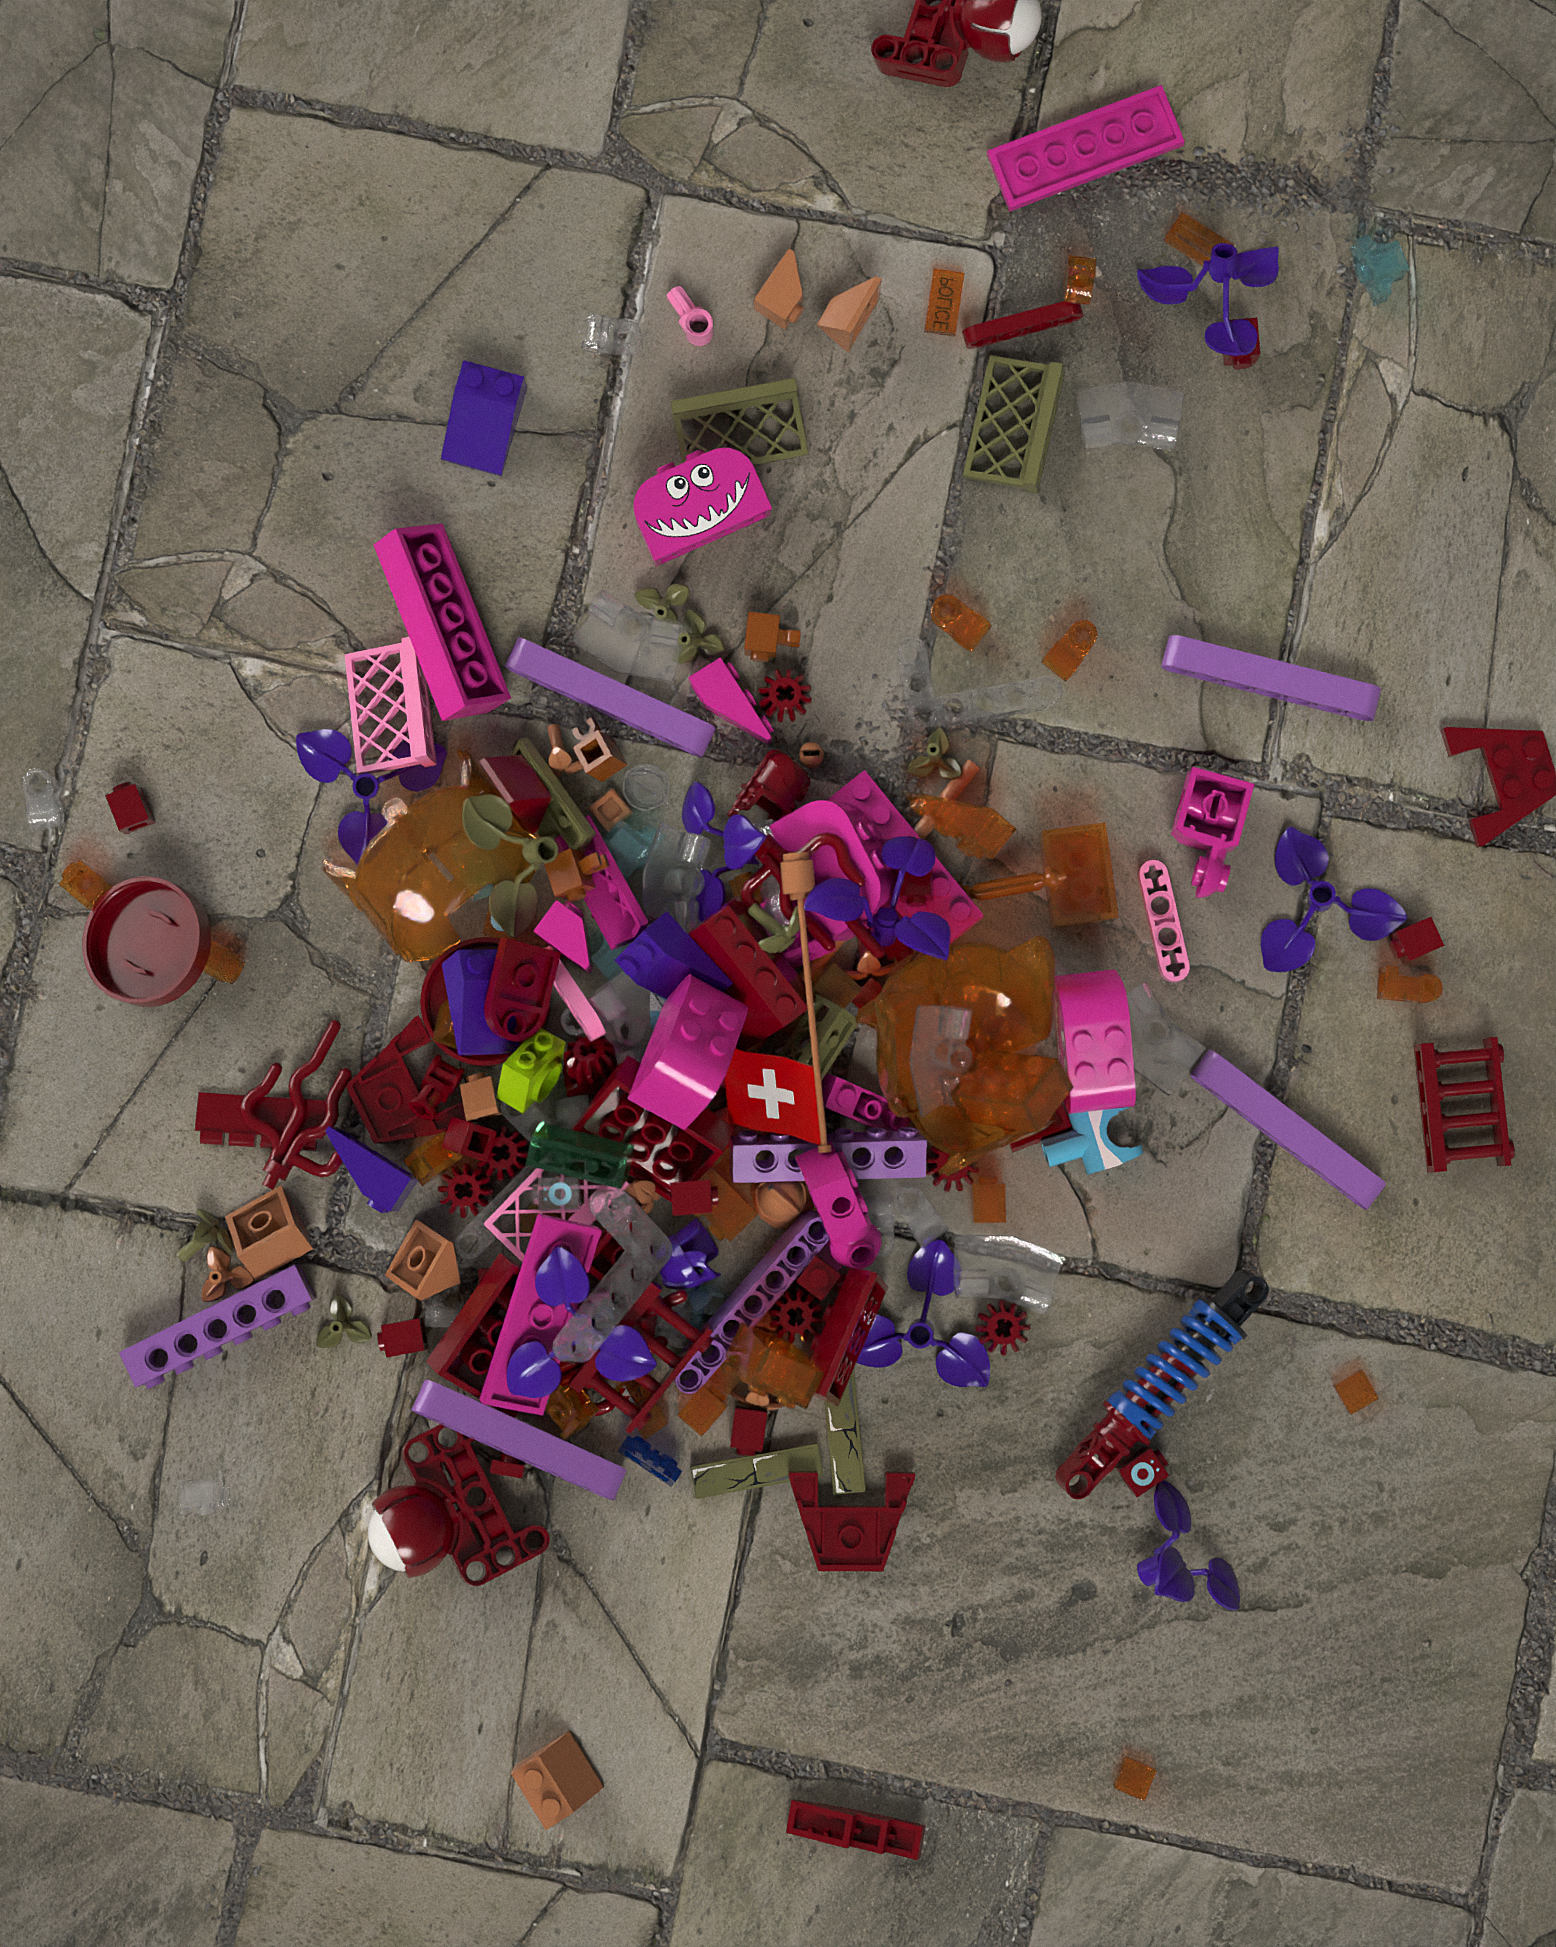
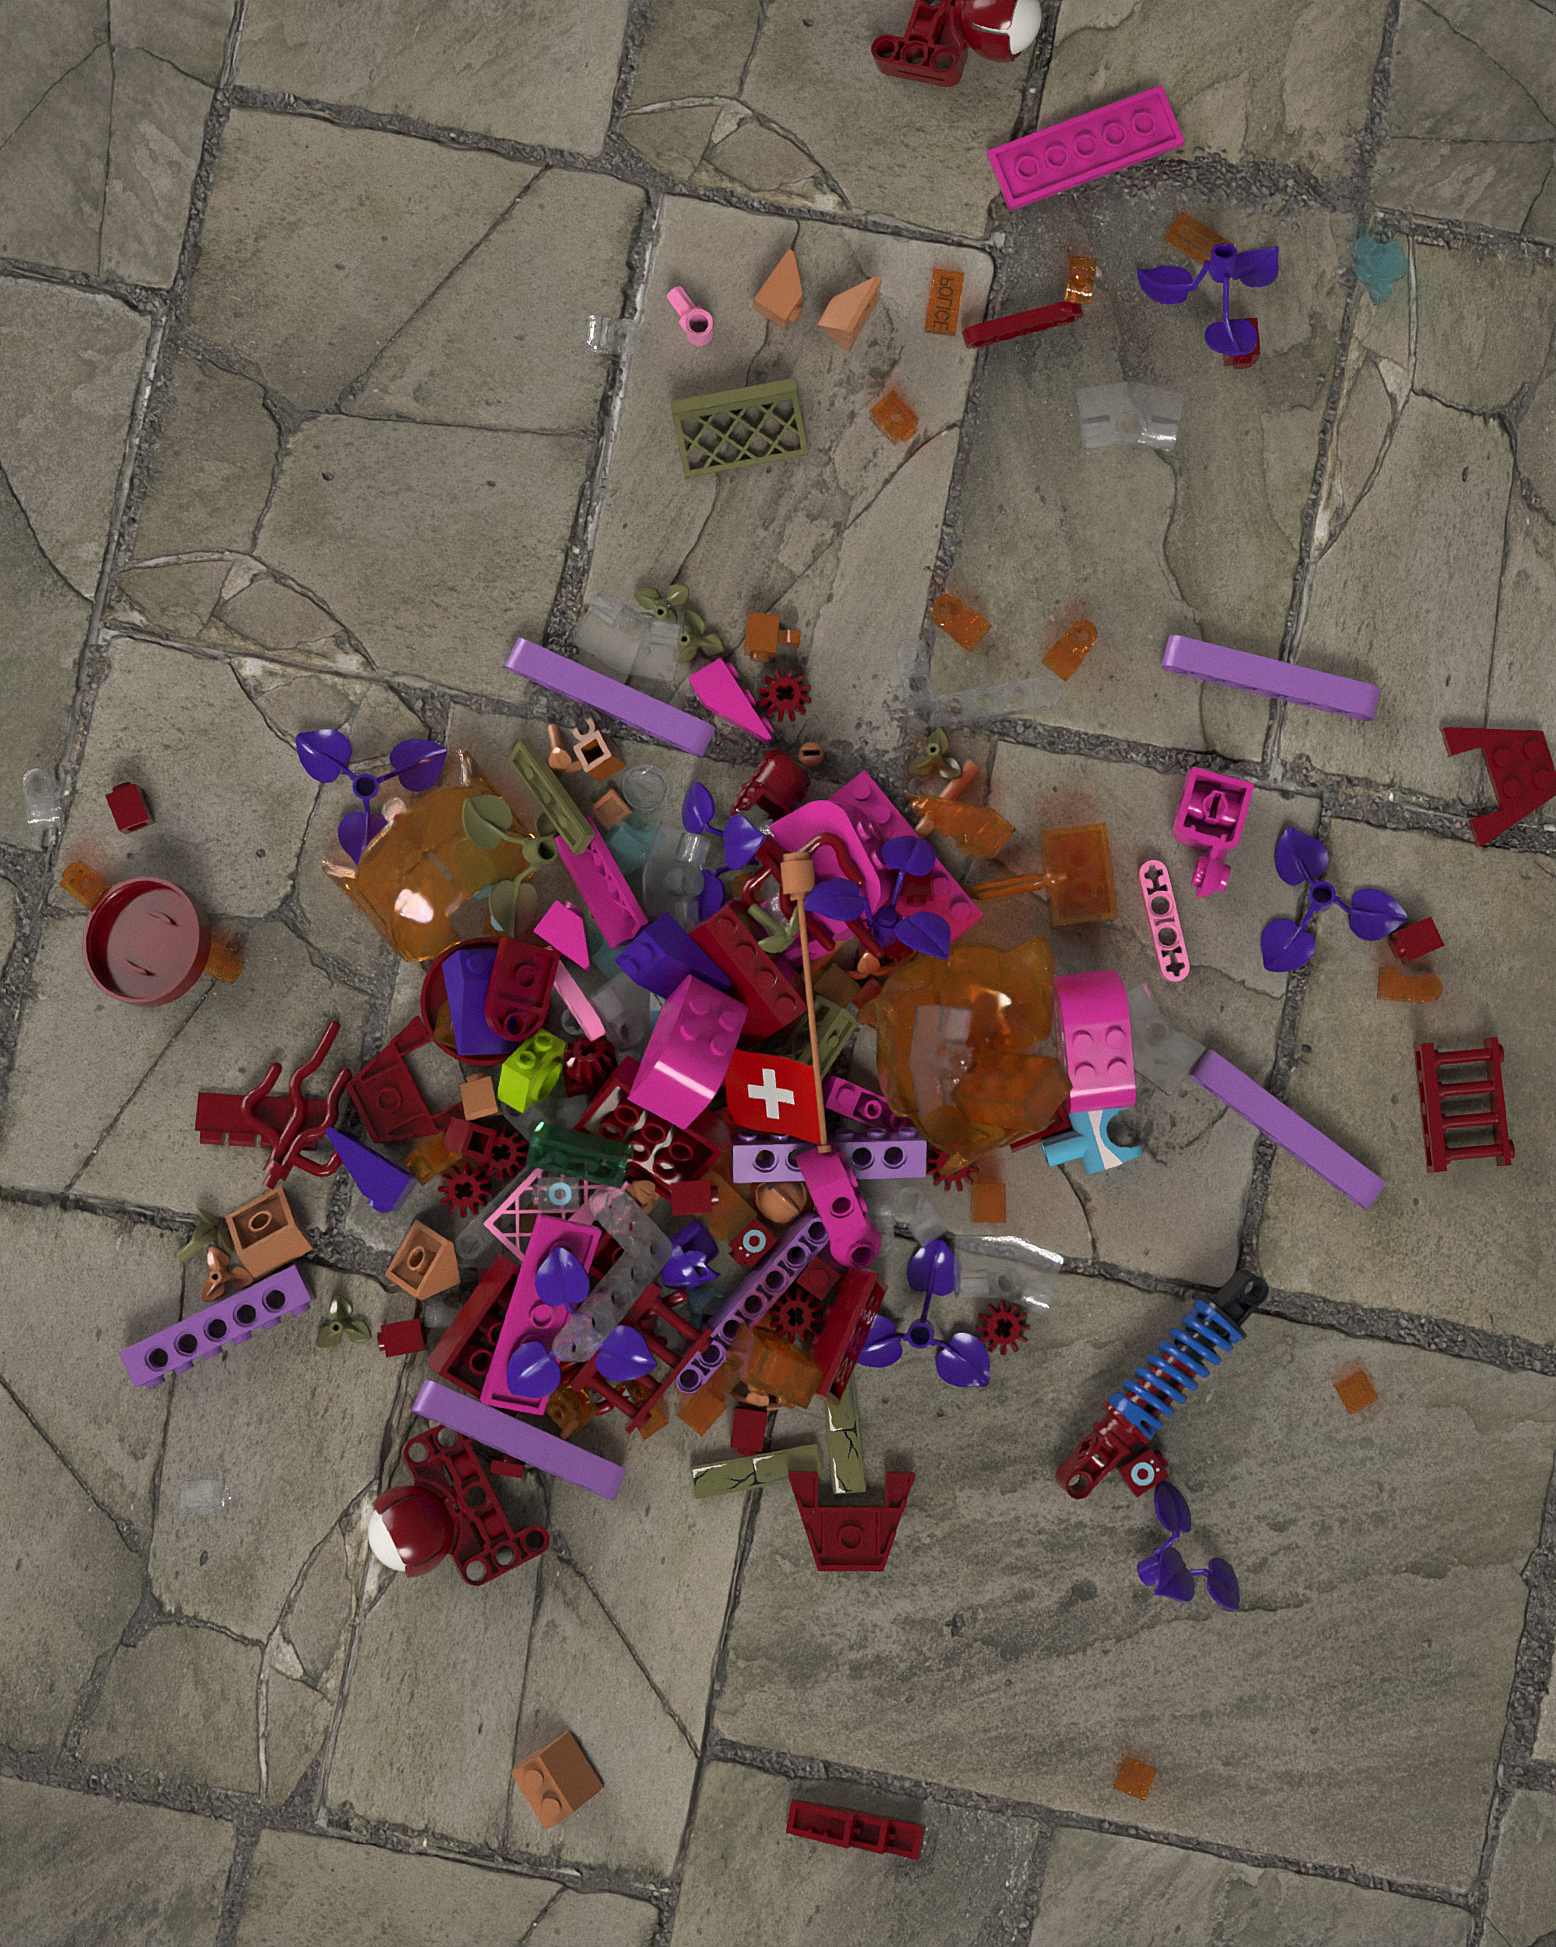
(417, 708): bright pink fence -> none
(437, 1086): dark red connector -> none
(442, 621): dark pink brick -> none
(483, 417): dark purple slope -> none
(519, 788): dark red slope -> none
(572, 873): dark orange brick -> none
(658, 1465): clear blue hinge -> none
(698, 502): dark pink brick -> none
(751, 1243): none -> dark red brick
(894, 431): none -> clear orange brick
(1040, 430): olive fence -> none

